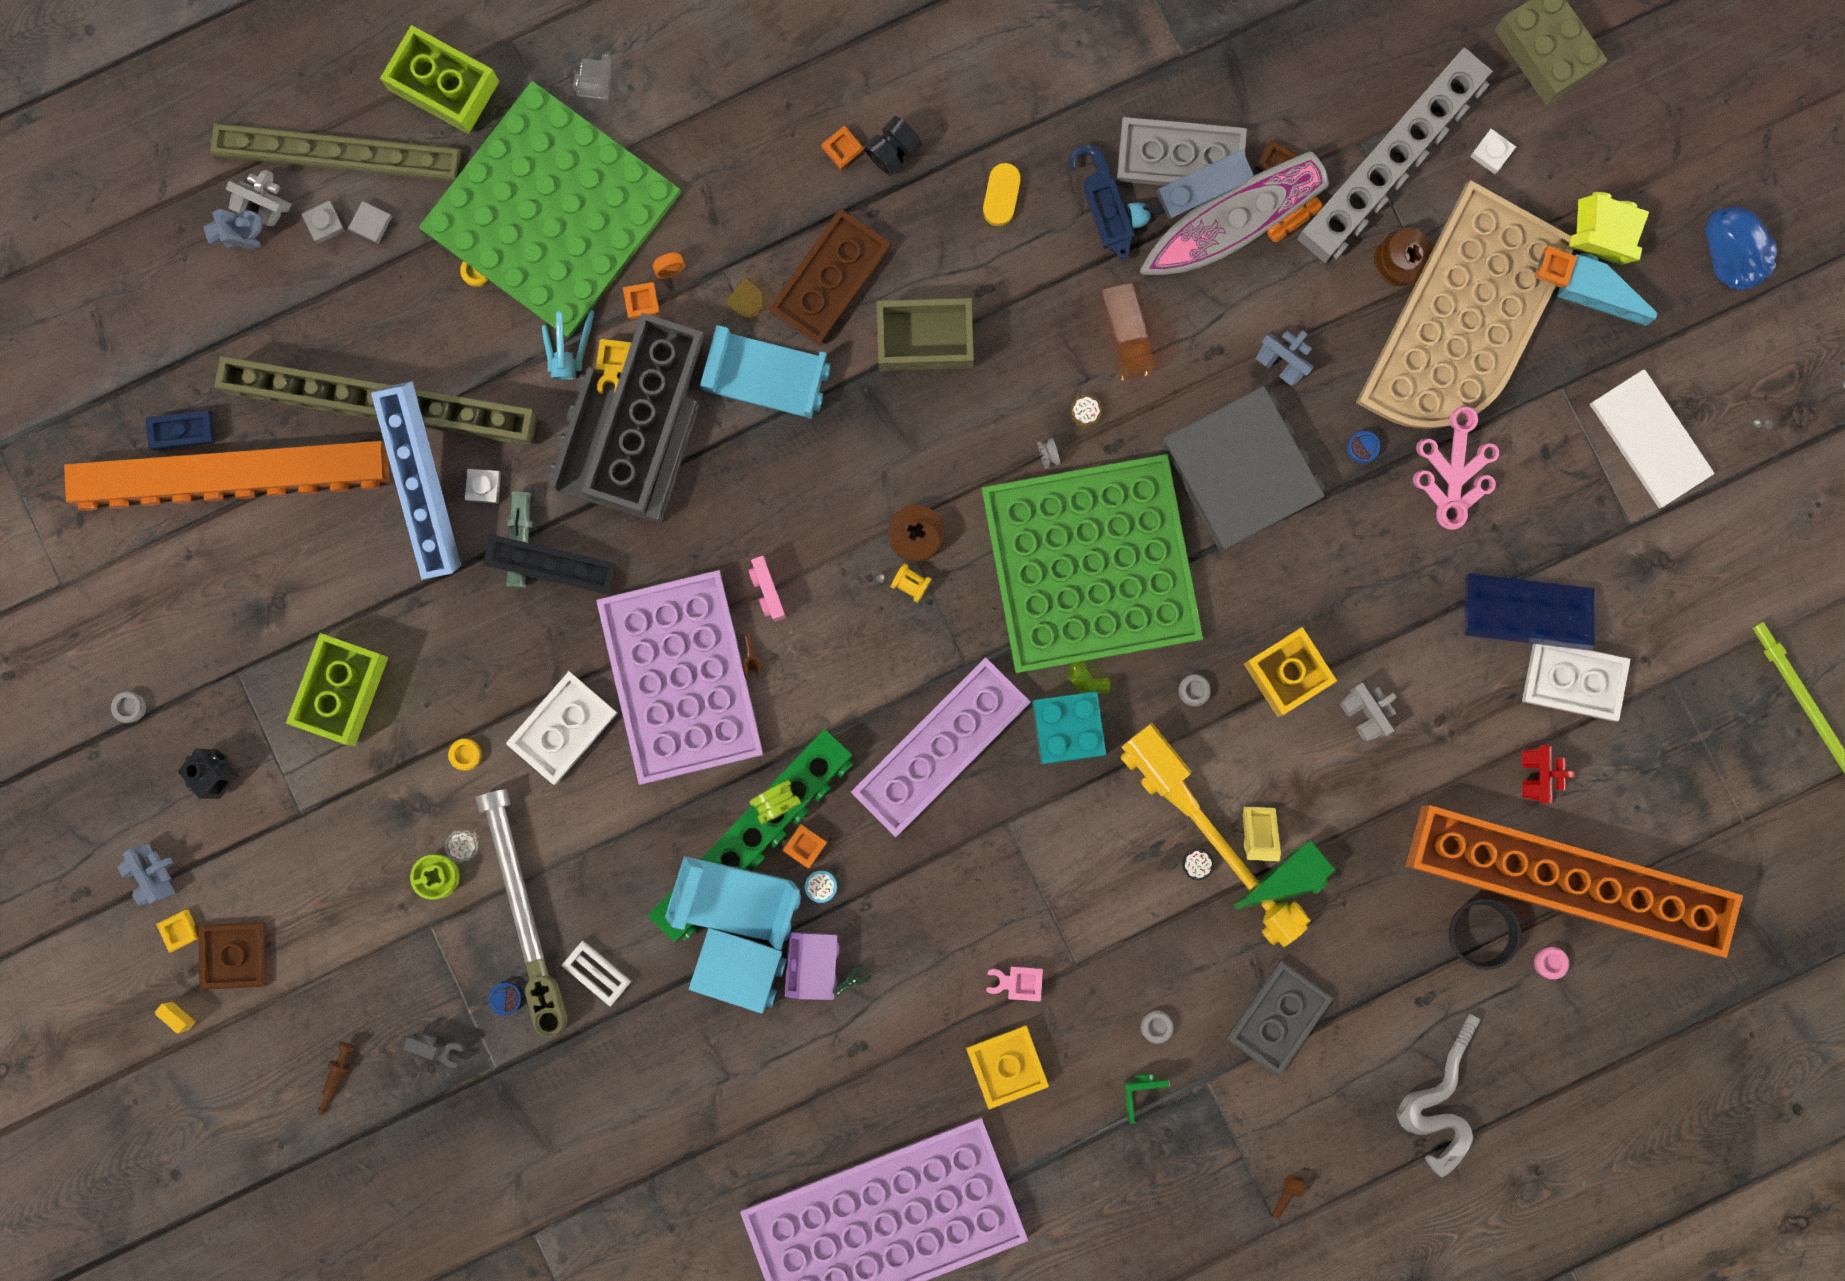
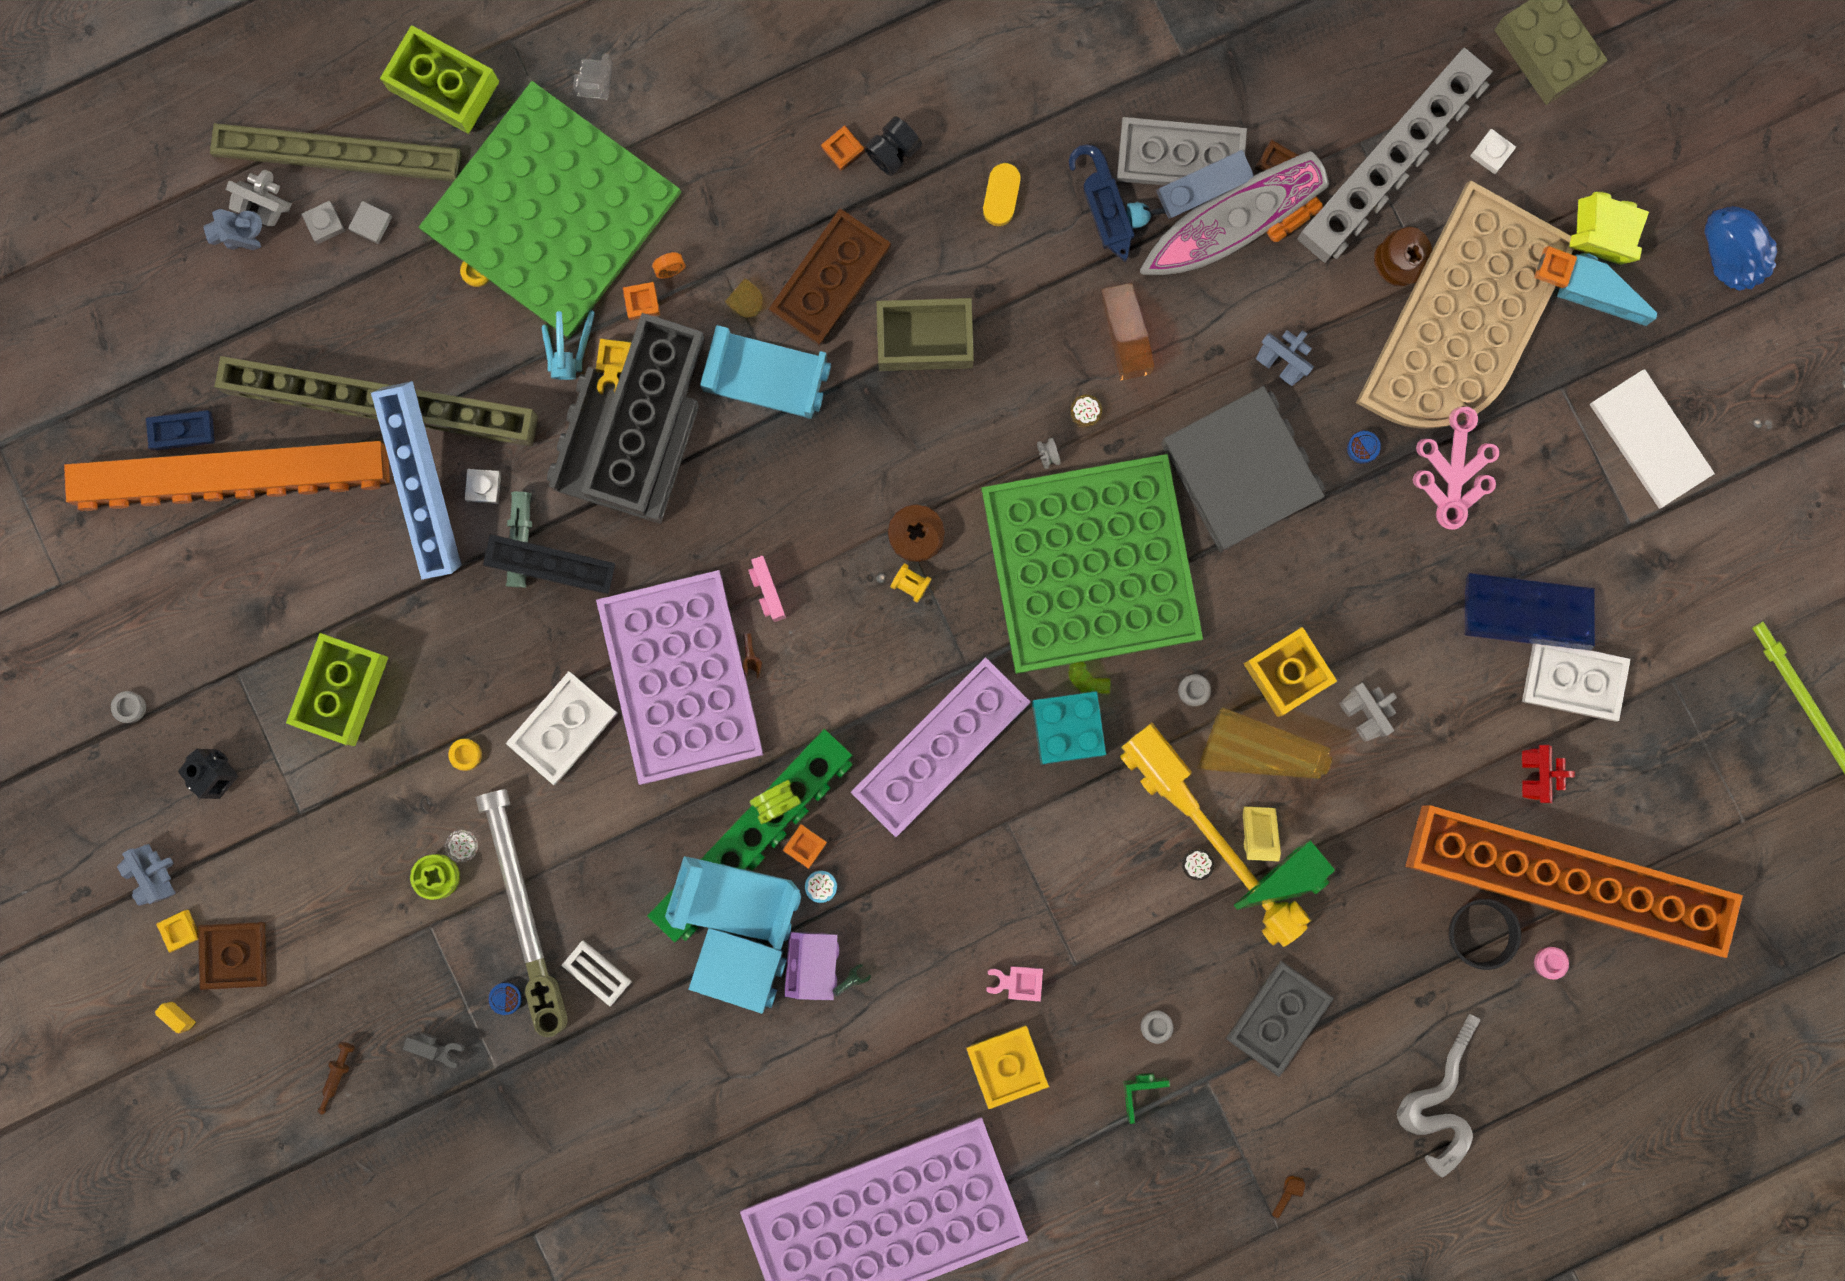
(1256, 748): none -> clear yellow slope

